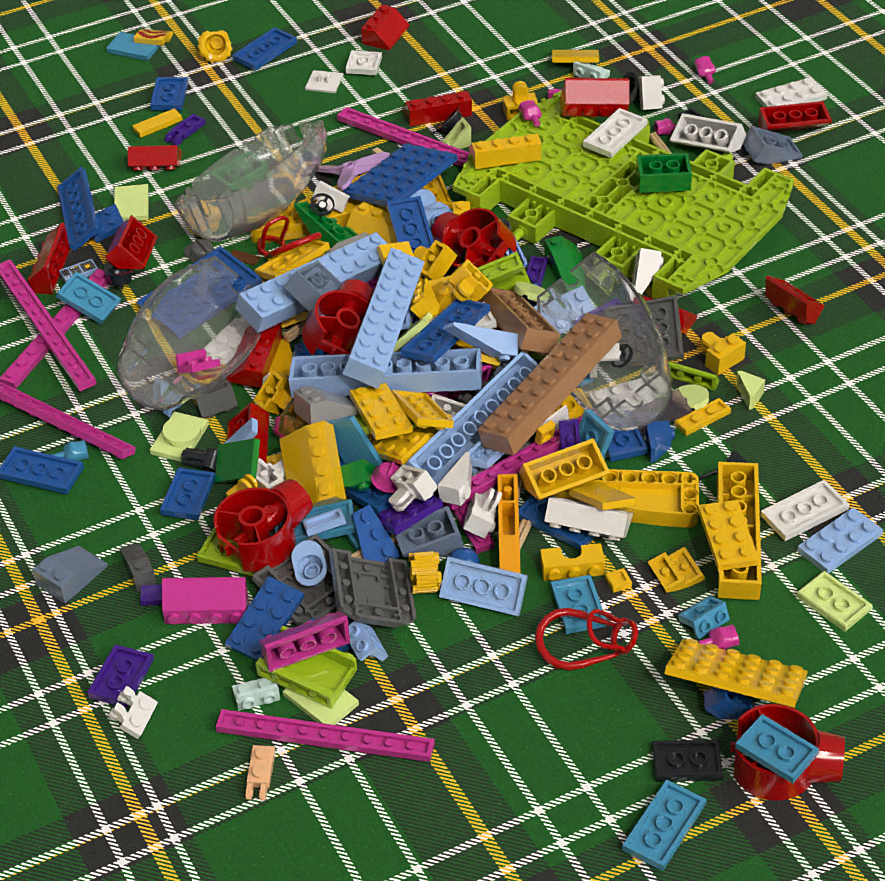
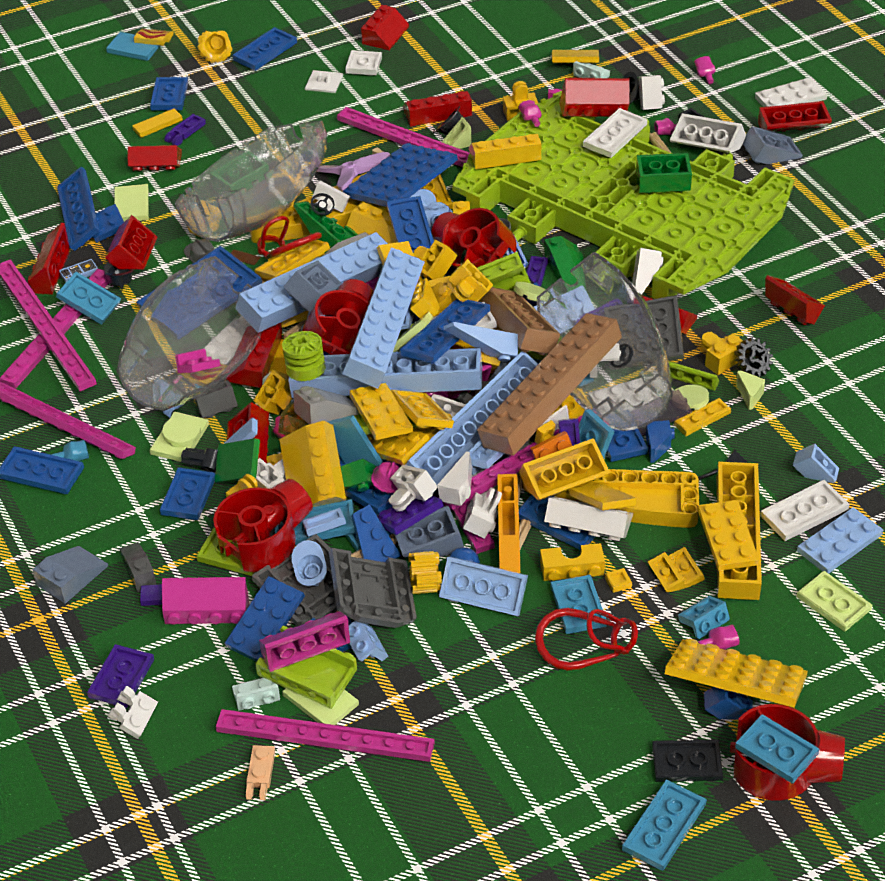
(303, 356): none -> lime wheel
(551, 445): none -> orange plate
(749, 349): none -> black gear
(815, 464): none -> light blue slope

